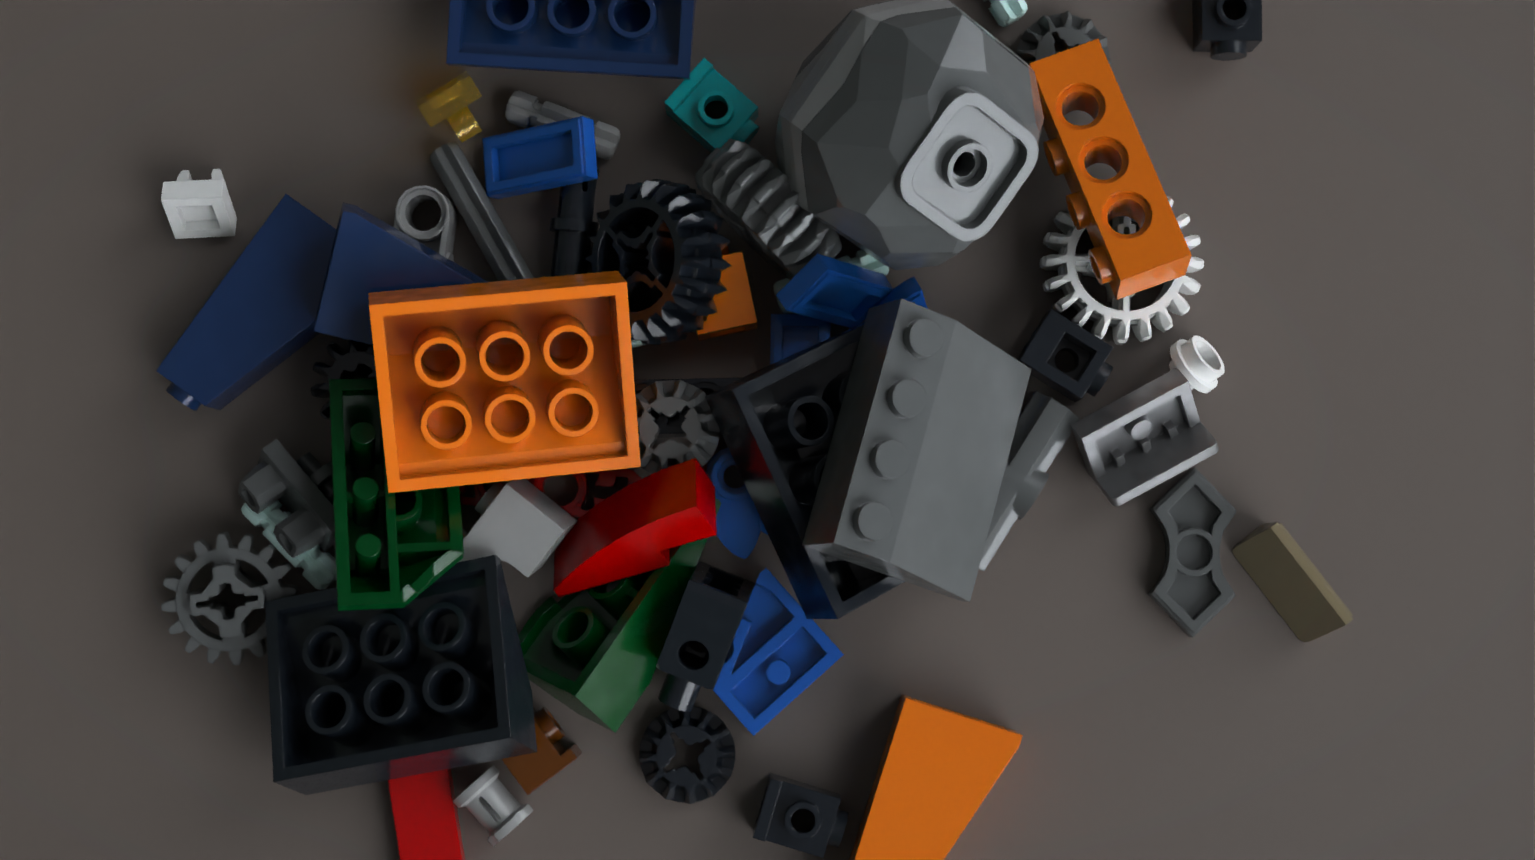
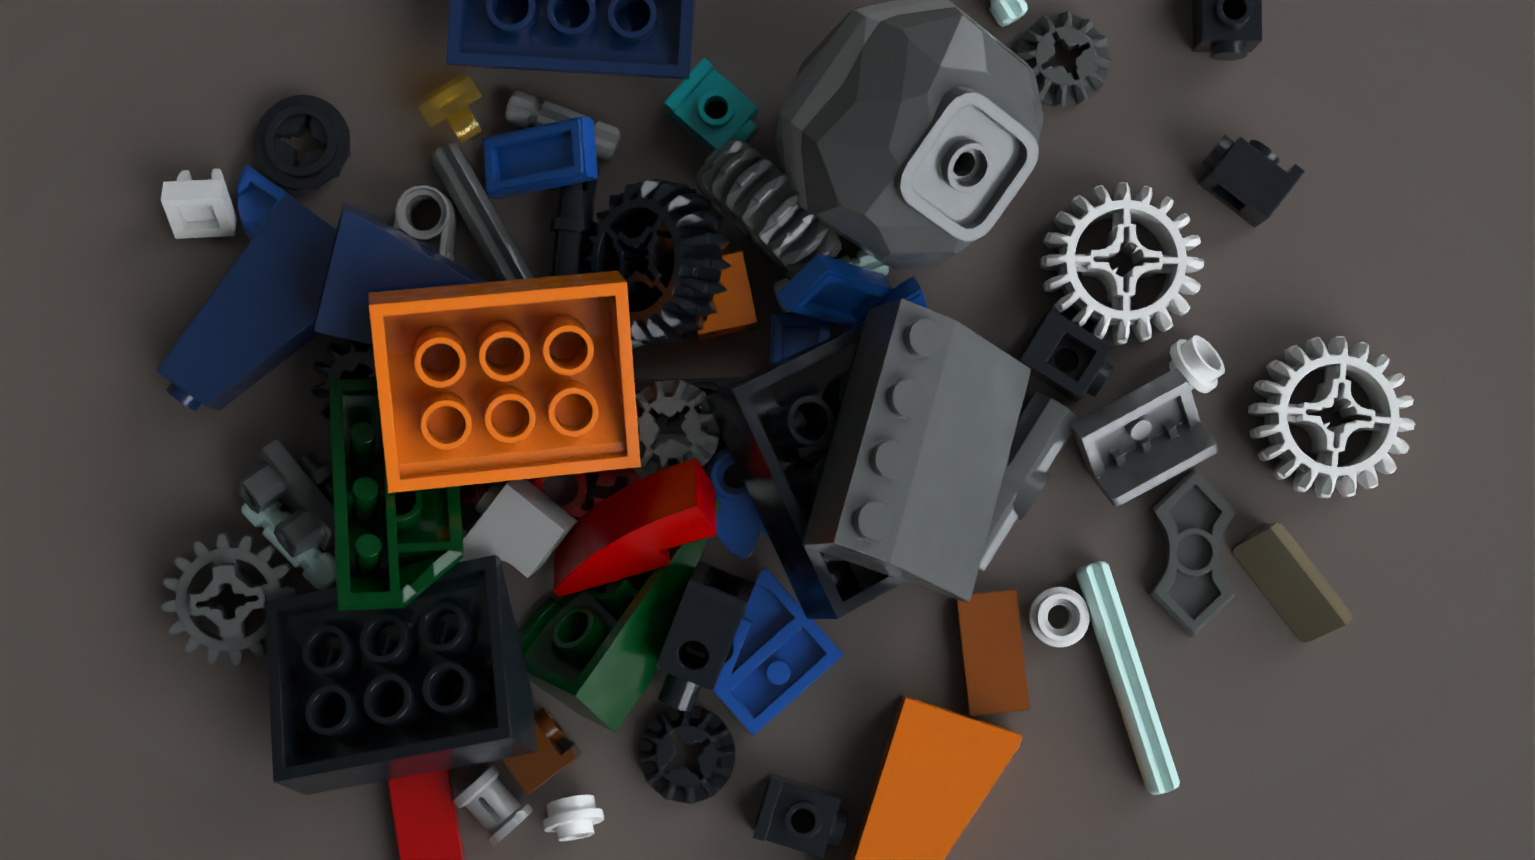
(256, 199): none -> blue tile
(288, 120): none -> black gear
(573, 817): none -> white plate
(992, 653): none -> dark orange tile
(1078, 617): none -> white plate
(1127, 678): none -> light aqua axle
(1129, 262): orange brick -> none
(1248, 178): none -> black brick
(1327, 443): none -> white gear

